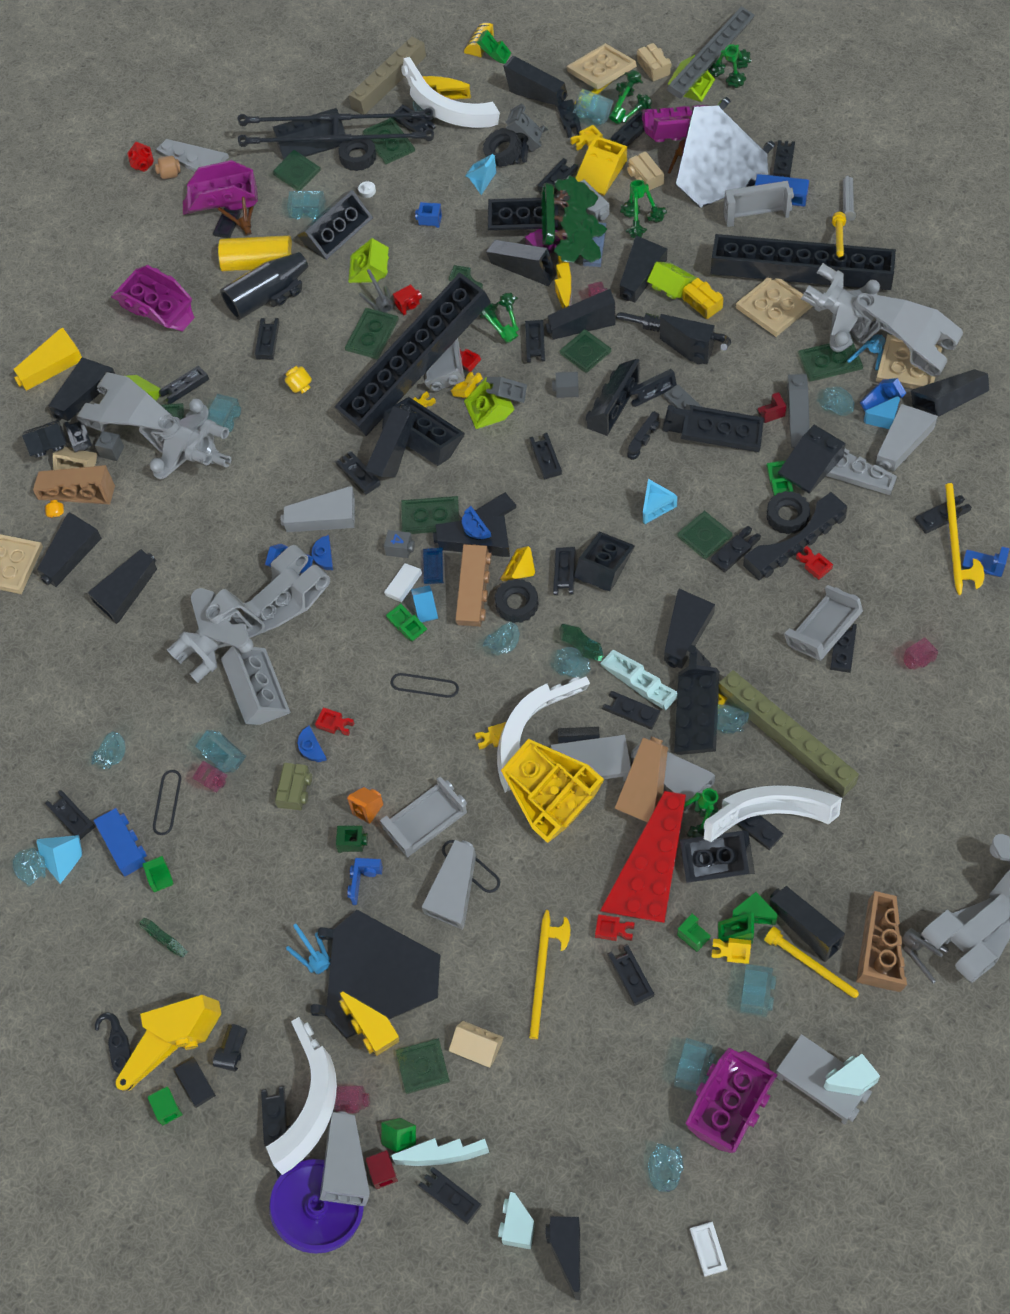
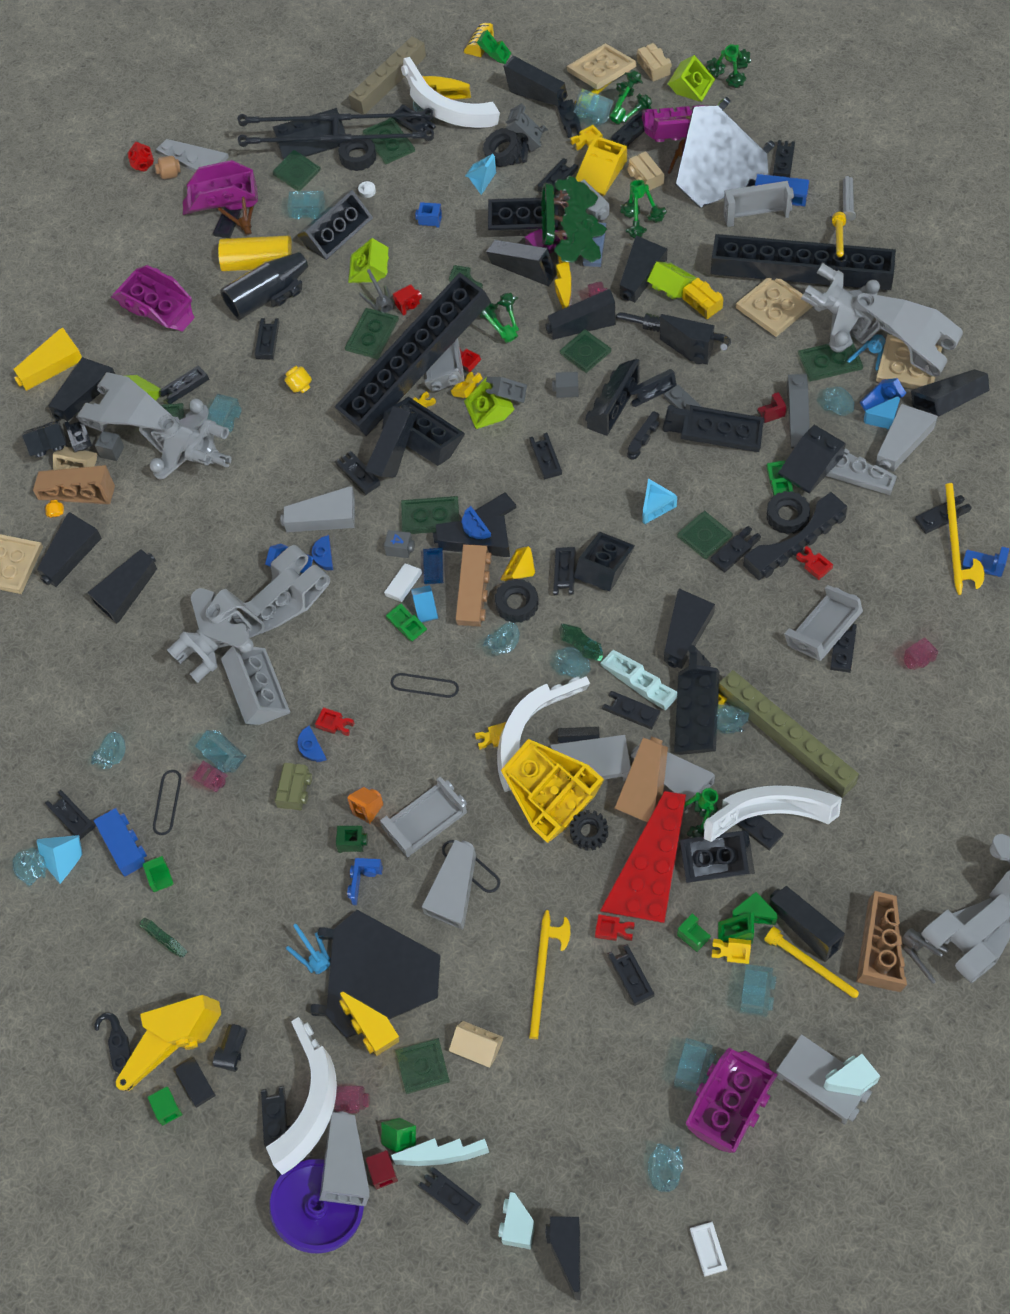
(535, 339): black hinge -> none
(584, 819): none -> black tyre
(710, 53): dark grey plate -> none

